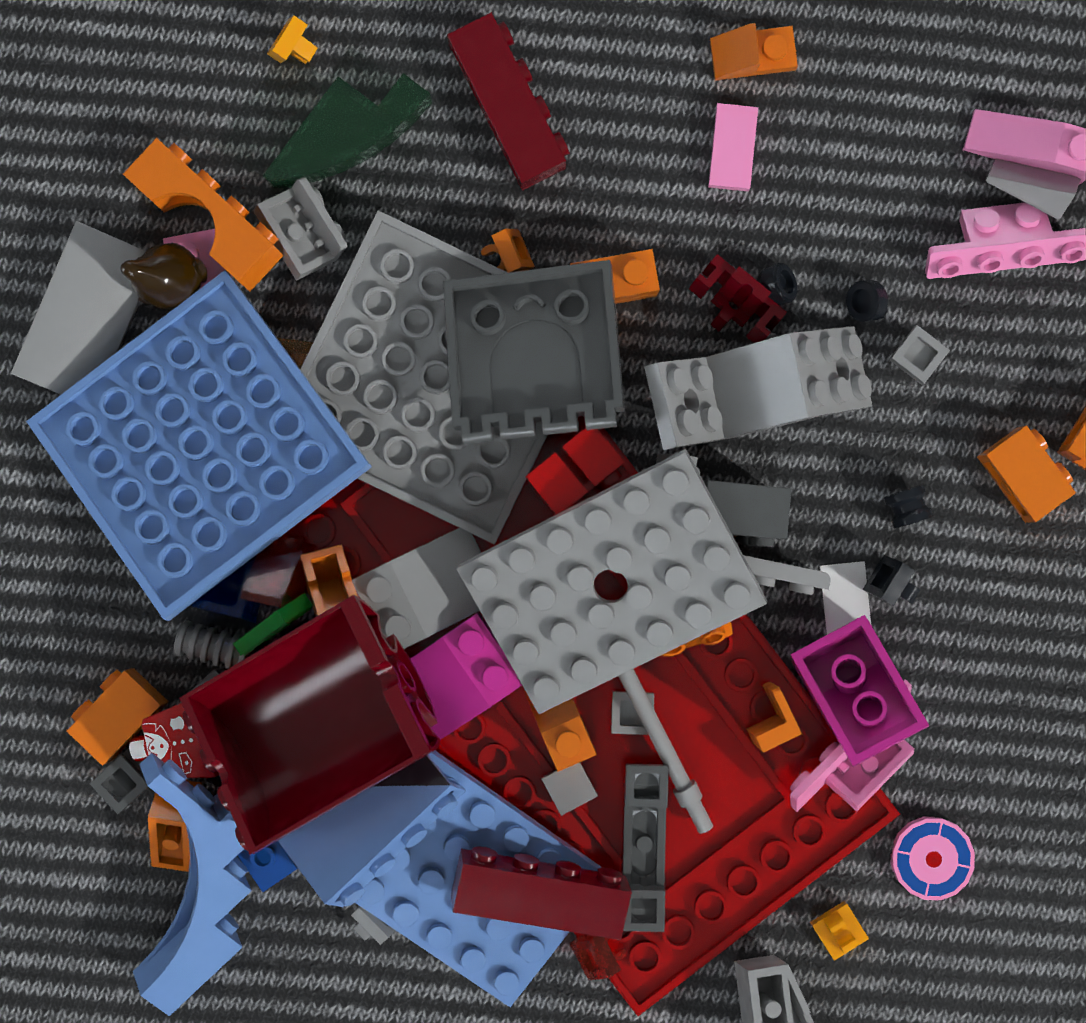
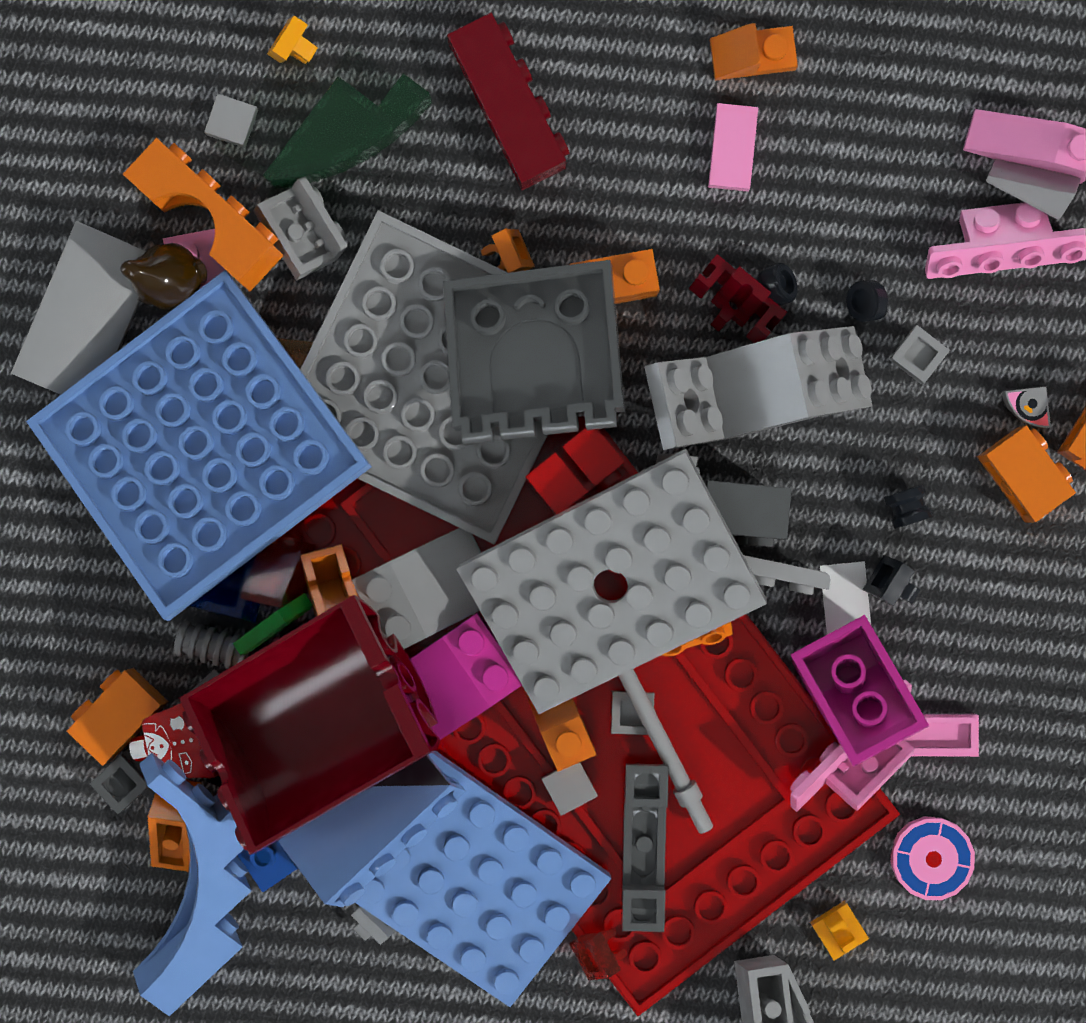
(231, 120): none -> light grey tile
(541, 893): dark red brick -> none
(777, 728): orange panel -> none
(947, 736): none -> bright pink tile
(1029, 406): none -> light grey tile

